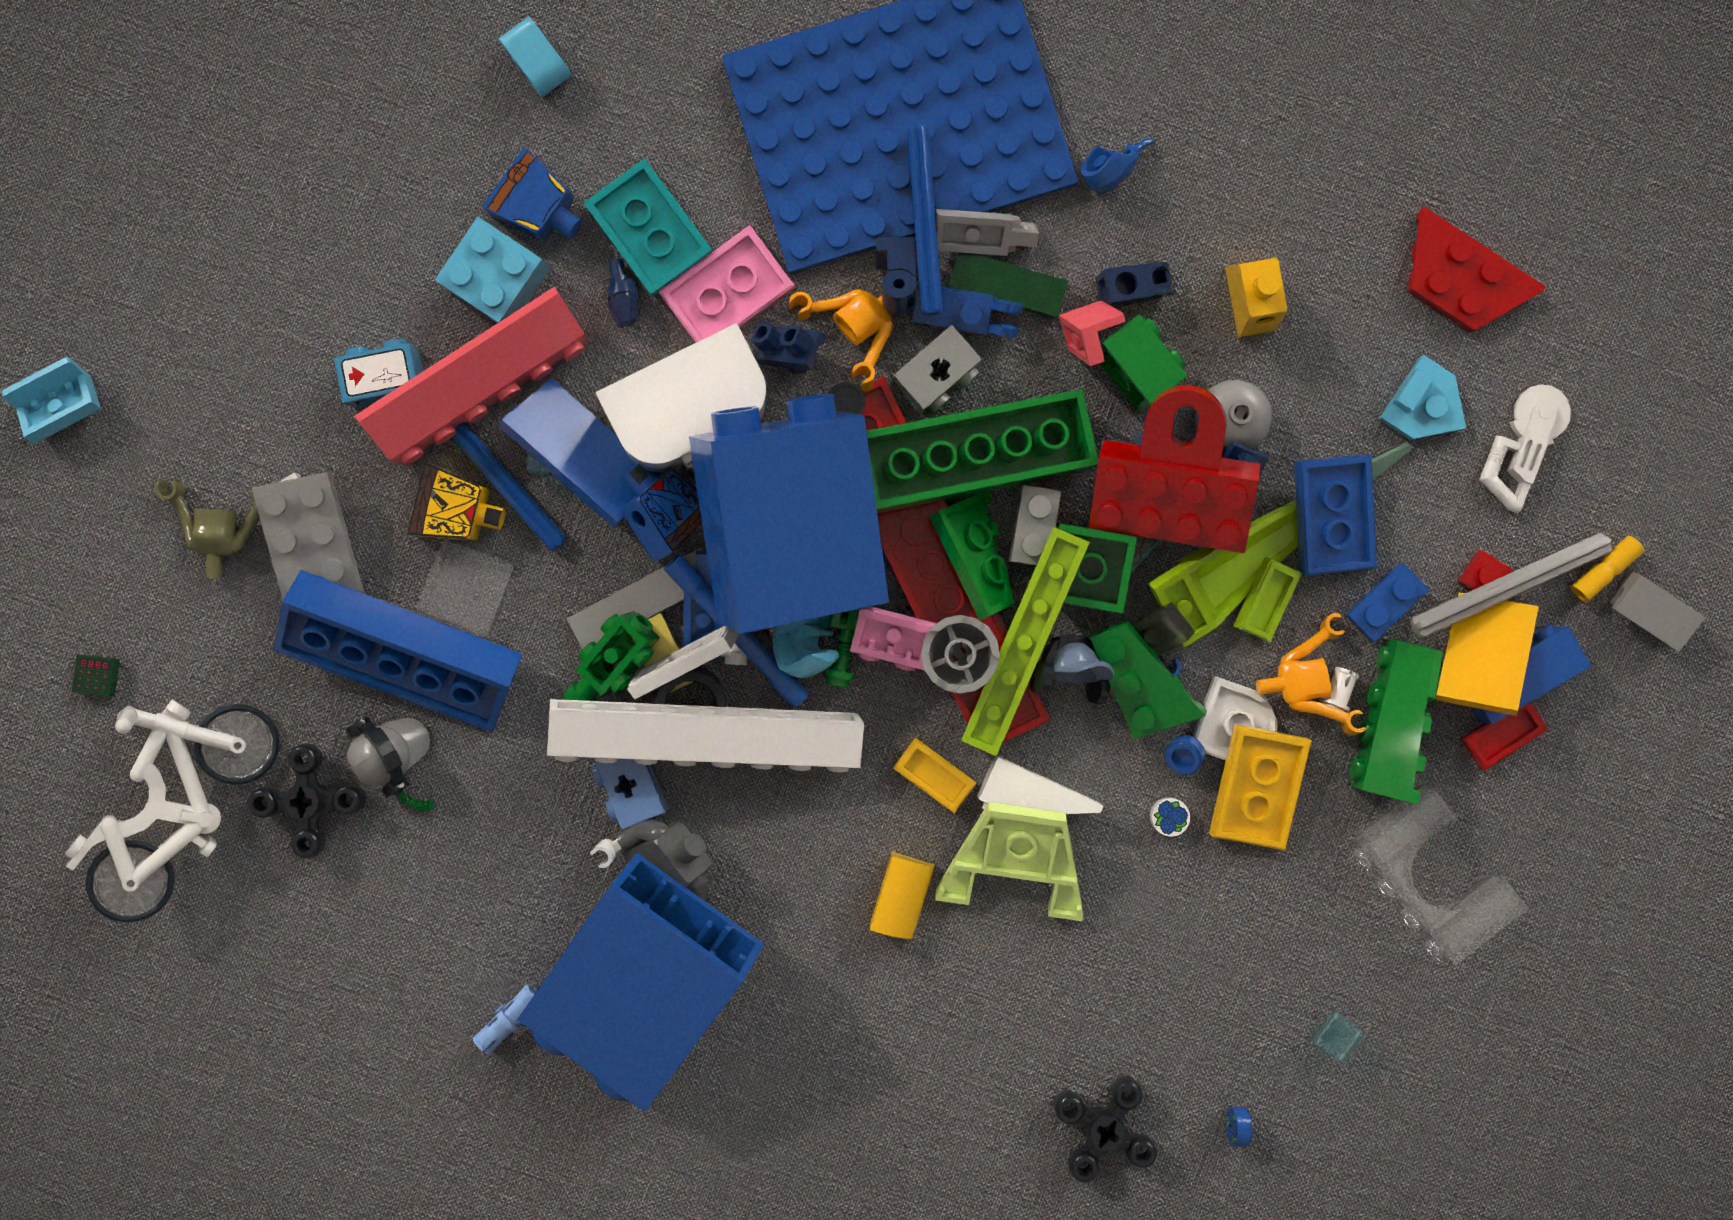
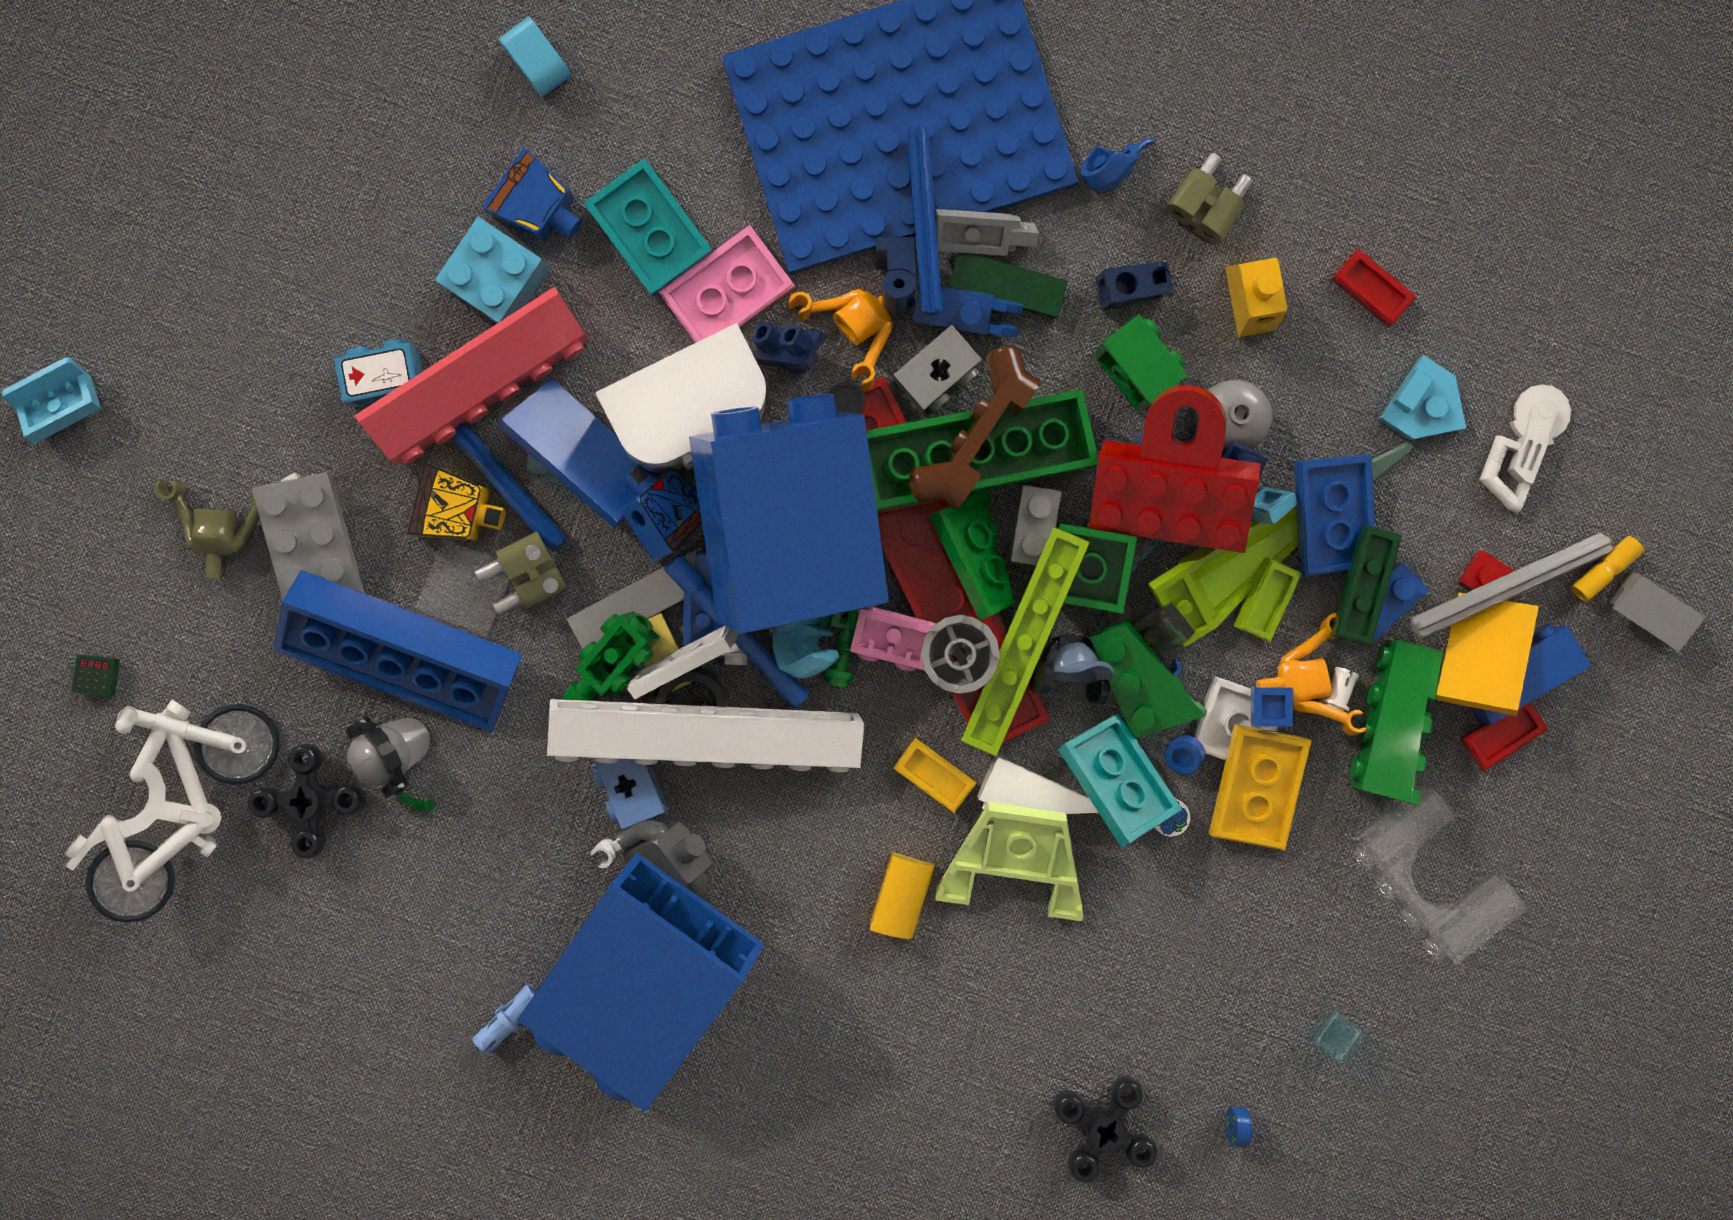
(529, 571): none -> olive piece
(622, 295): dark blue piece -> none
(1011, 392): none -> reddish brown plate
(1081, 329): coral panel -> none
(1119, 780): none -> teal plate
(1206, 204): none -> olive piece
(1272, 505): none -> medium azure tile
(1272, 706): none -> blue tile
(1366, 585): none -> dark green tile
(1373, 288): none -> red tile
(1463, 275): red wing -> none

